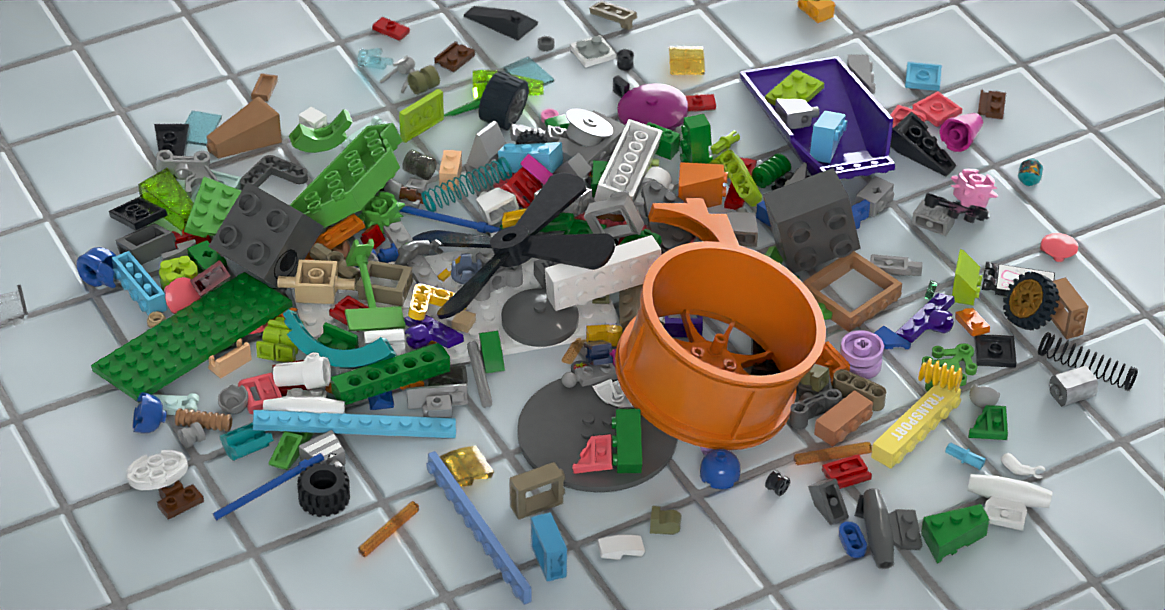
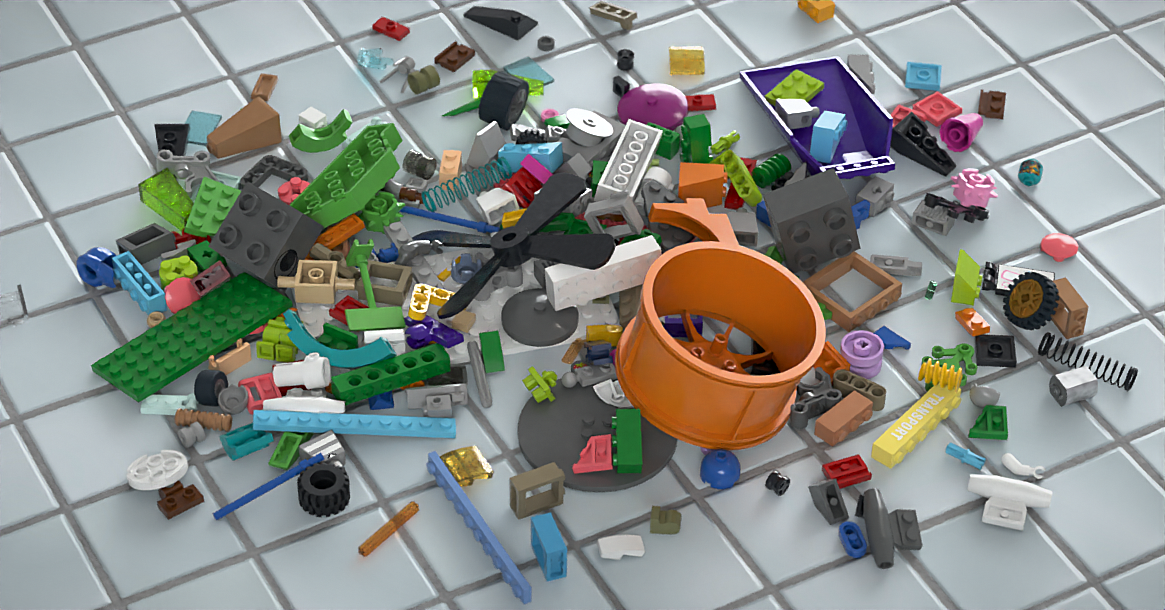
(138, 213): black tile -> none
(148, 414): blue cylinder -> none
(208, 386): none -> black wheel
(292, 189): none -> coral plate
(375, 233): red tile -> none
(421, 115): lime plate -> none
(543, 391): none -> lime hips
(592, 51): piece -> none
(815, 379): olive leg -> none
(832, 453): clear orange axle -> none
(930, 316): dark purple plate -> none
(954, 529): green wedge -> none

